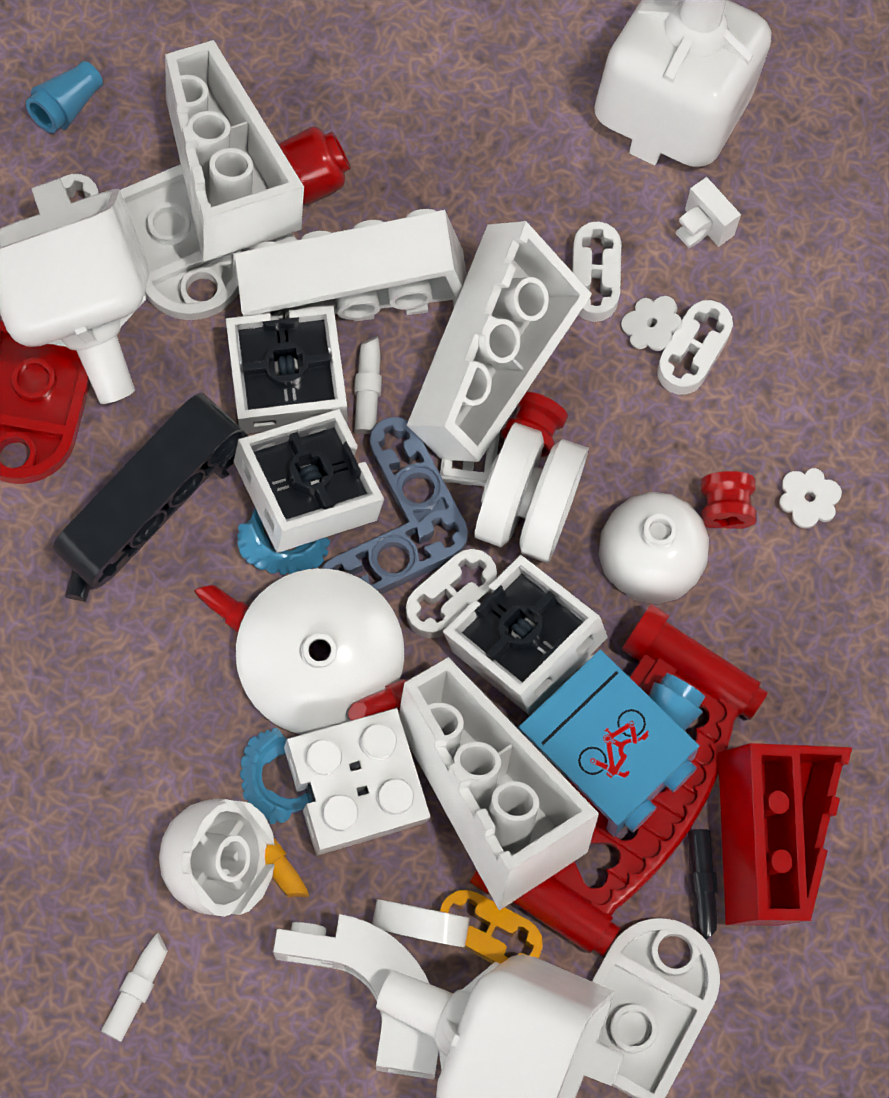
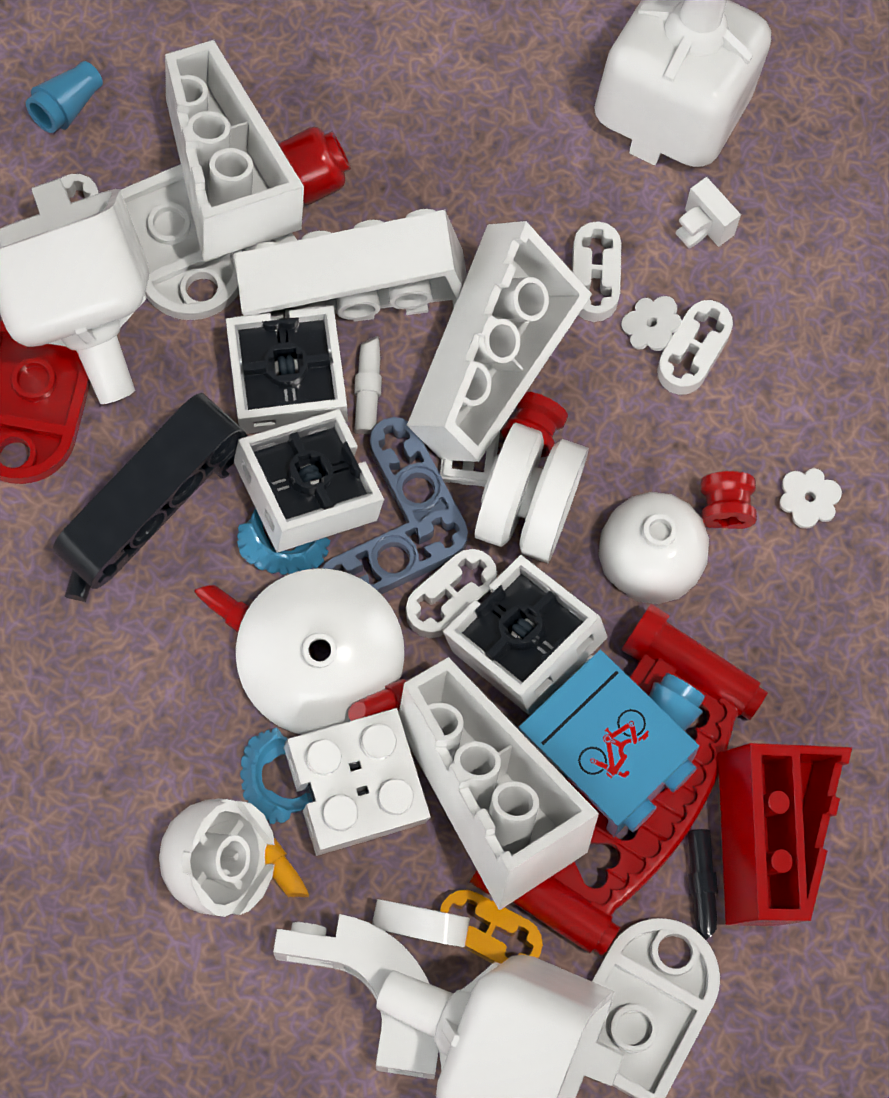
(135, 989): white piece -> none

